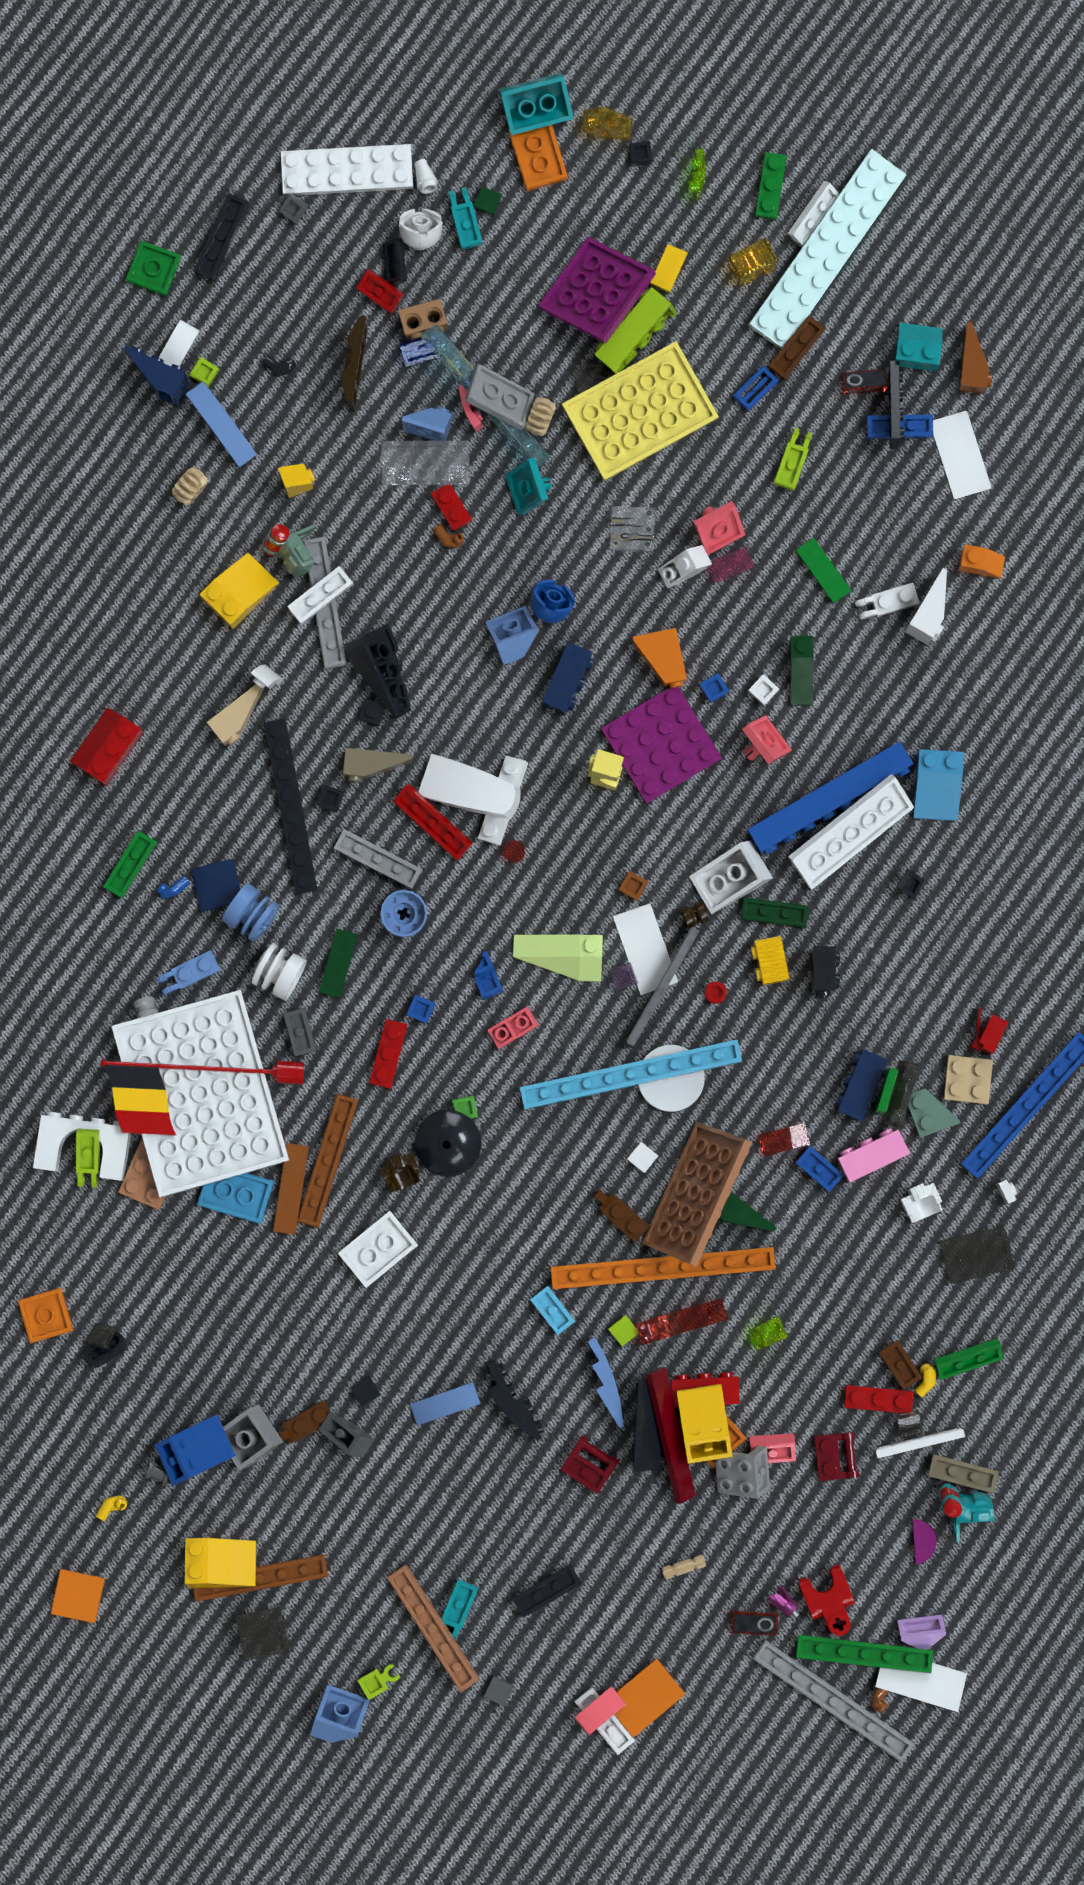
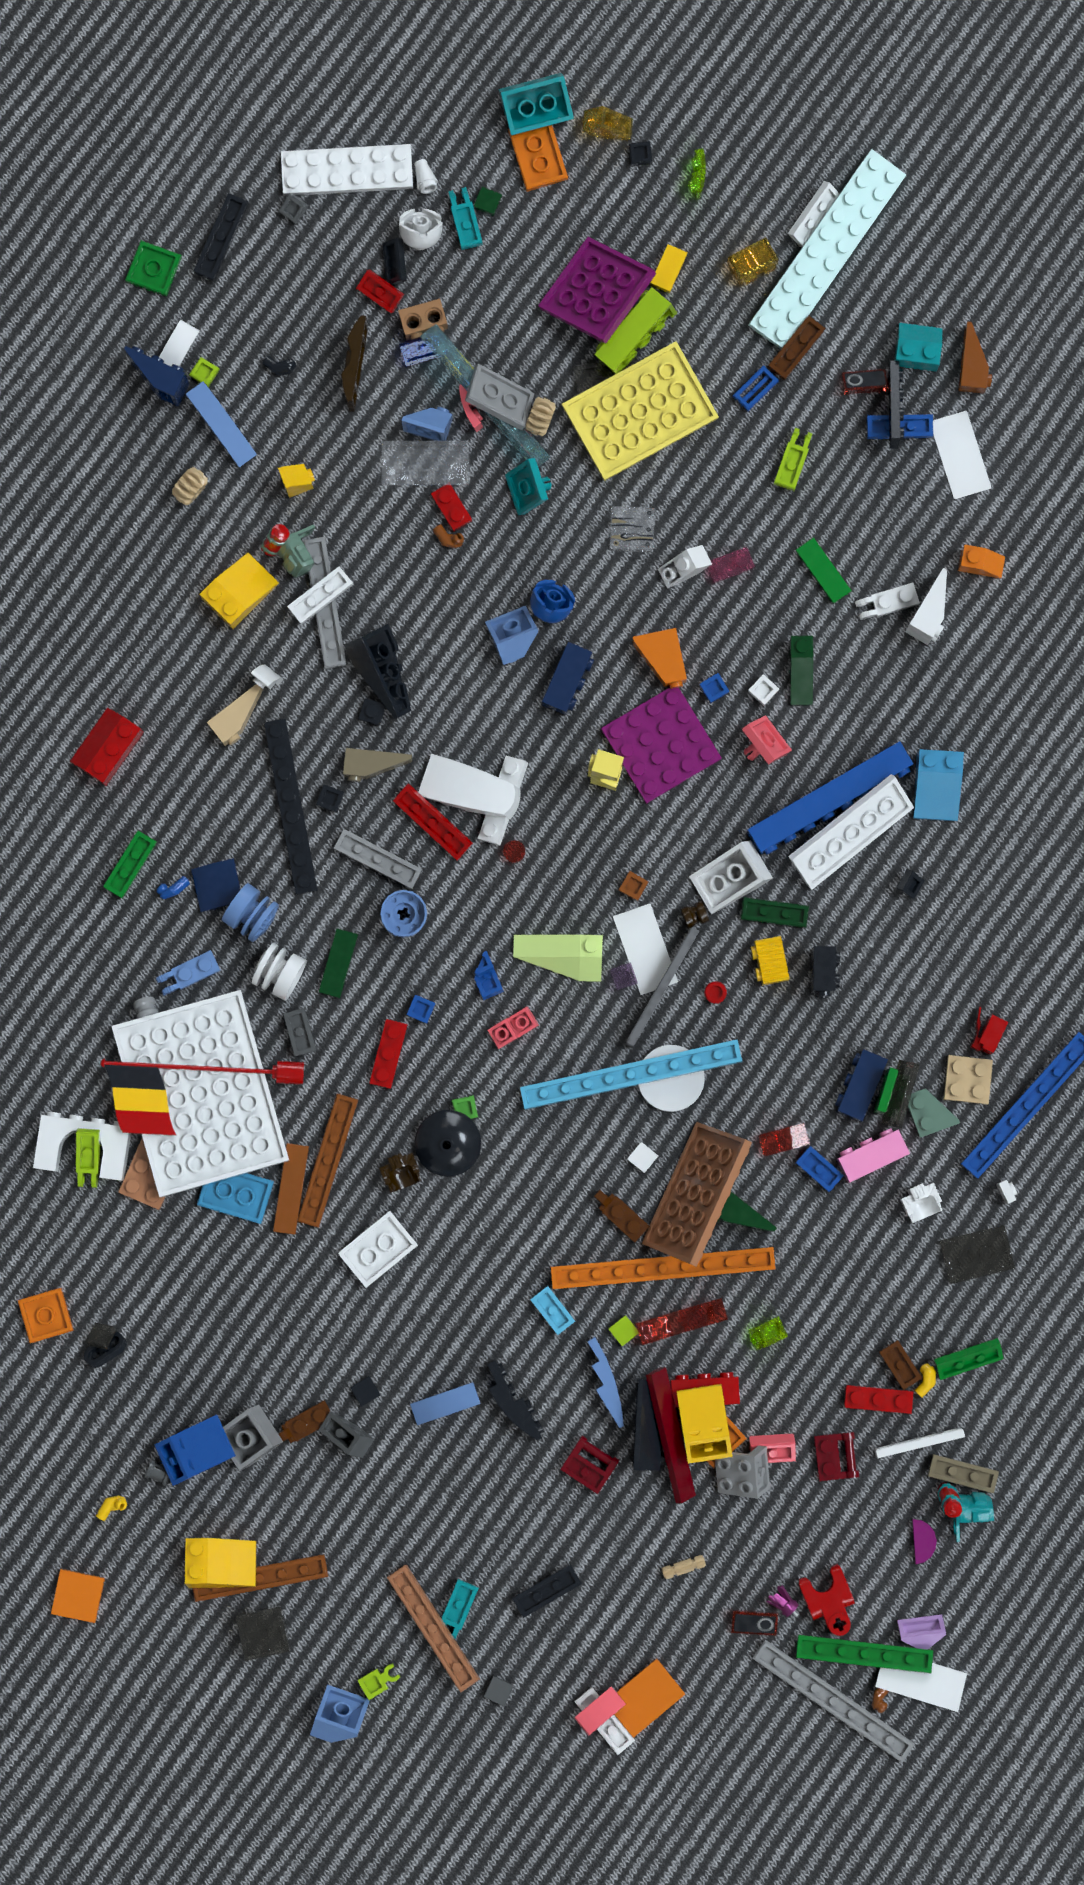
(719, 527): coral tile -> none
(770, 186): green plate -> none
(909, 1424): clear smoke tile -> none

